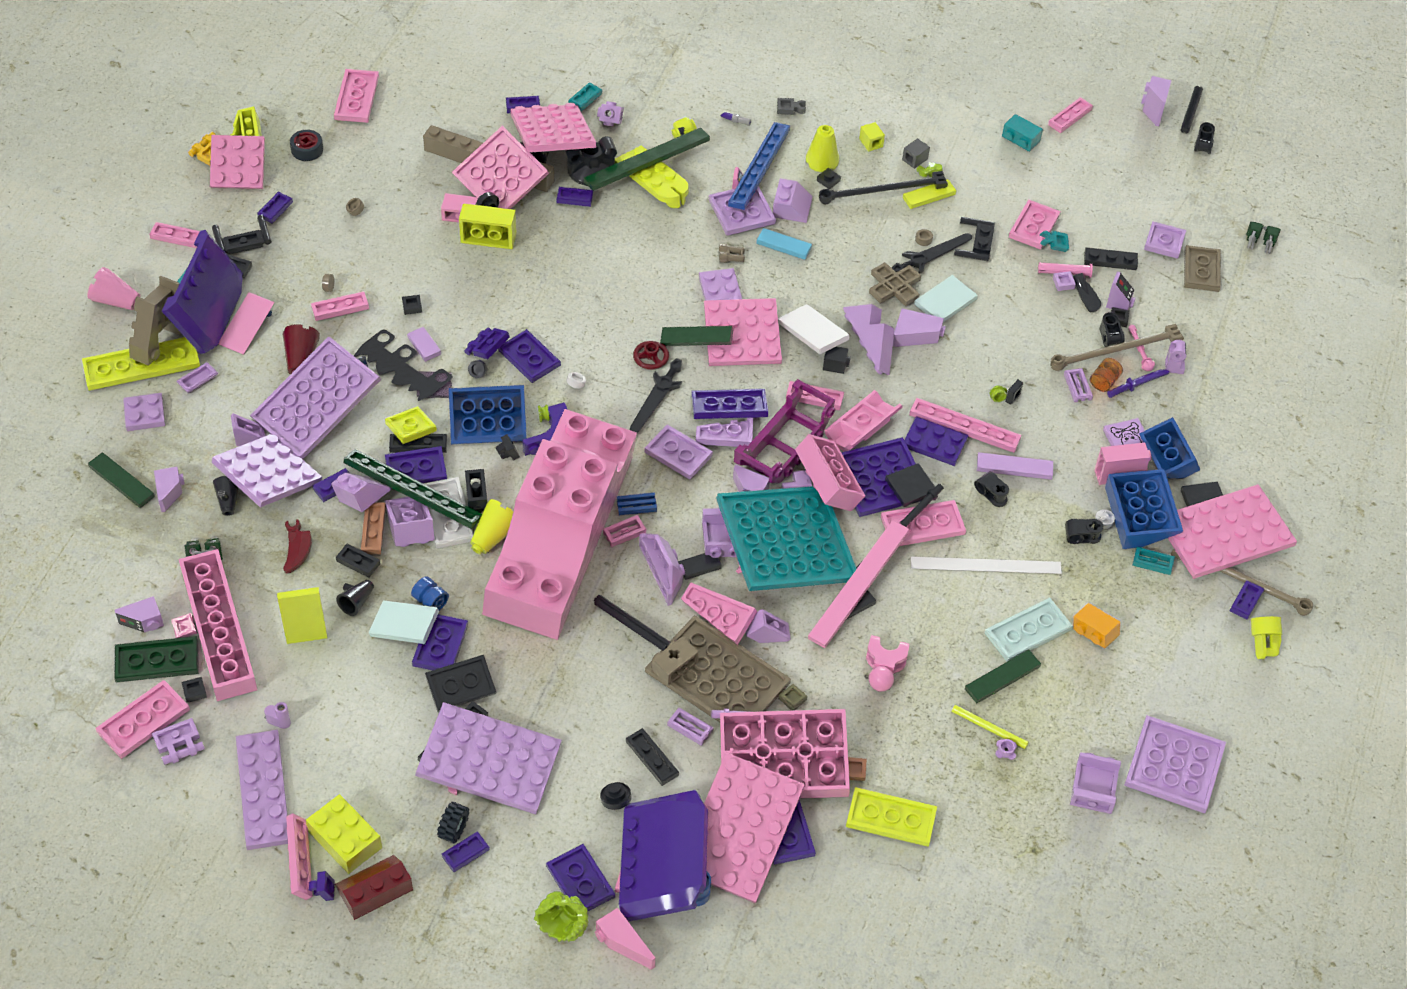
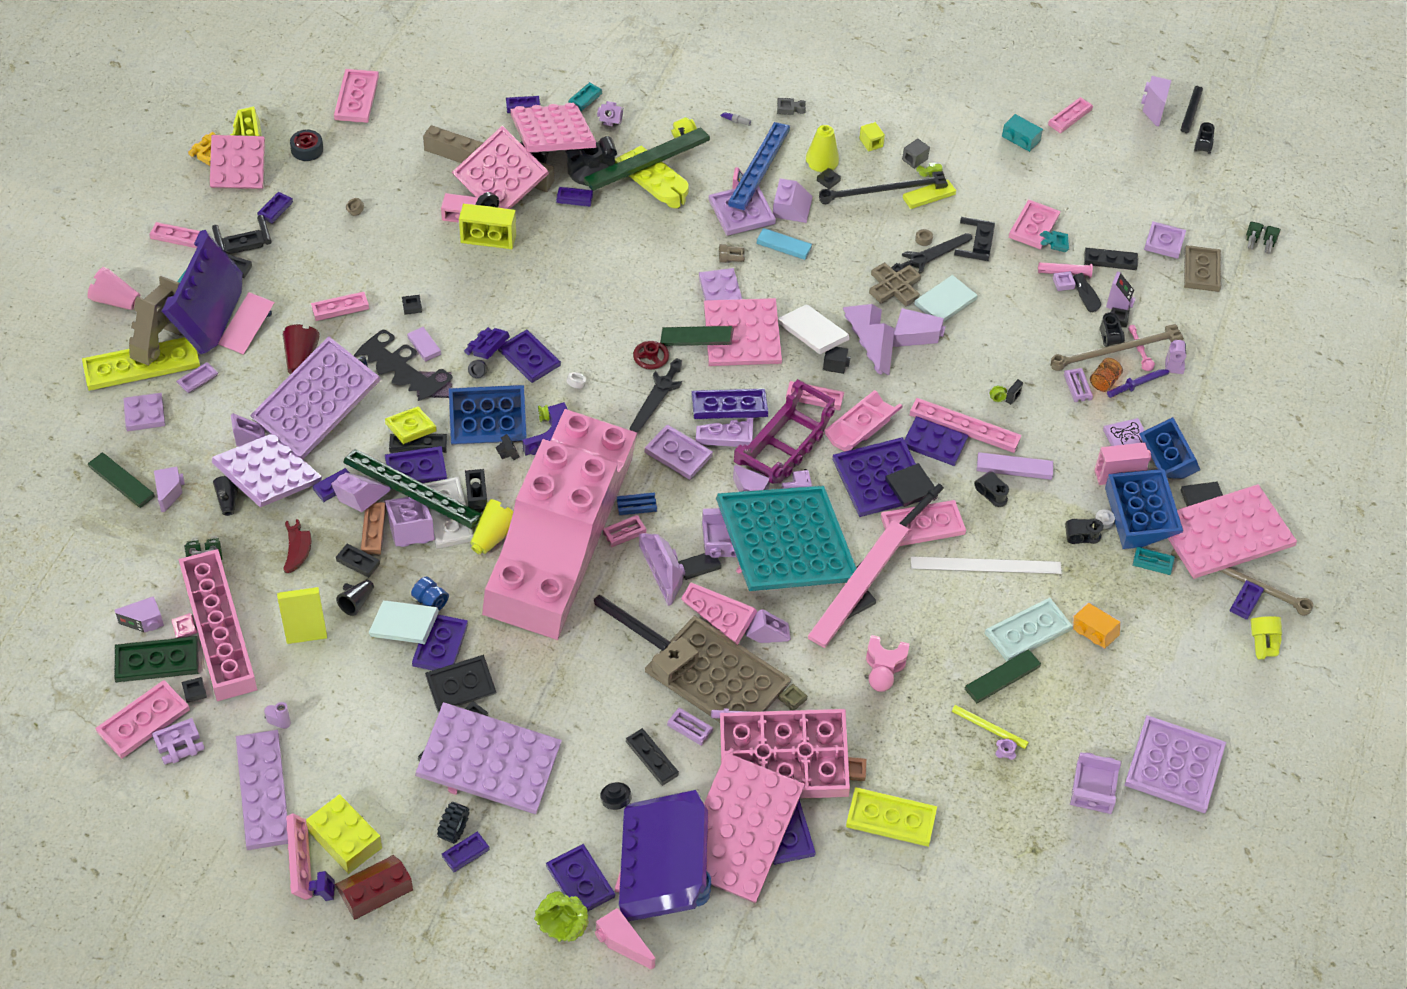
(328, 282): dark tan tile -> none
(829, 472): bright pink brick -> none

